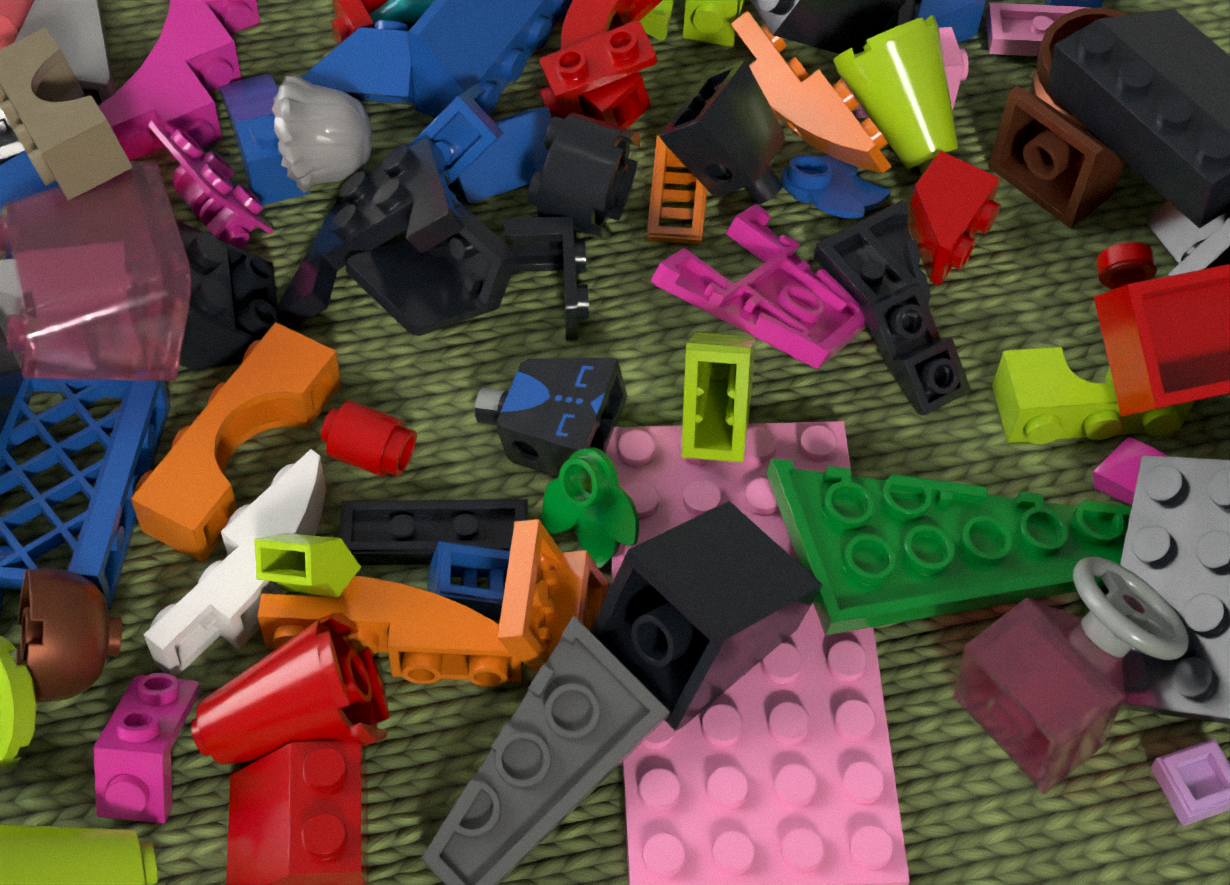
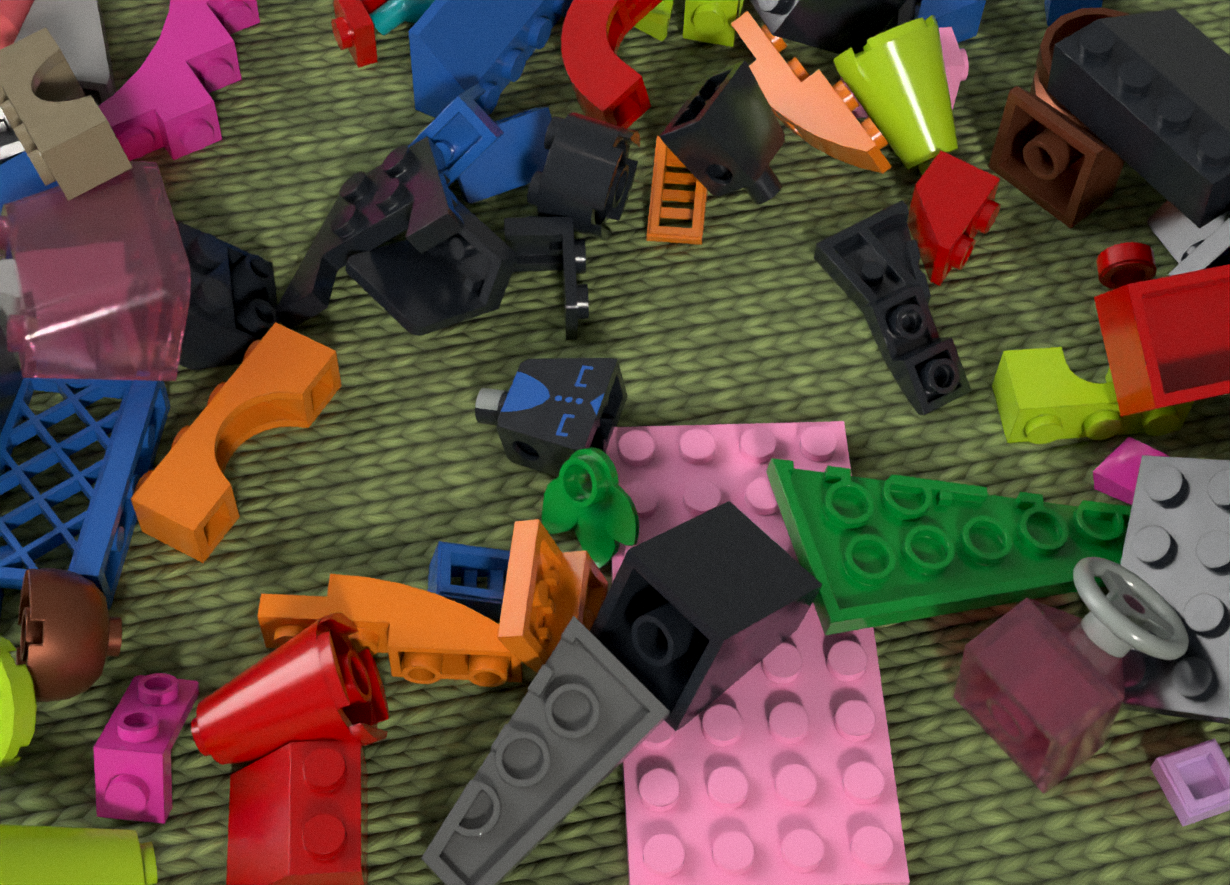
(207, 188): dark pink hinge -> none
(227, 591): white slope -> none
(252, 123): blue slope -> none
(287, 555): lime piece -> none
(320, 133): light grey hair -> none
(368, 439): red brick -> none
(370, 65): blue slope -> none
(410, 529): black tile -> none
(593, 65): red bracket -> none
(717, 395): lime slope -> none
(776, 302): dark pink wing -> none
(831, 186): blue plate -> none
(1020, 27): bright pink plate -> none

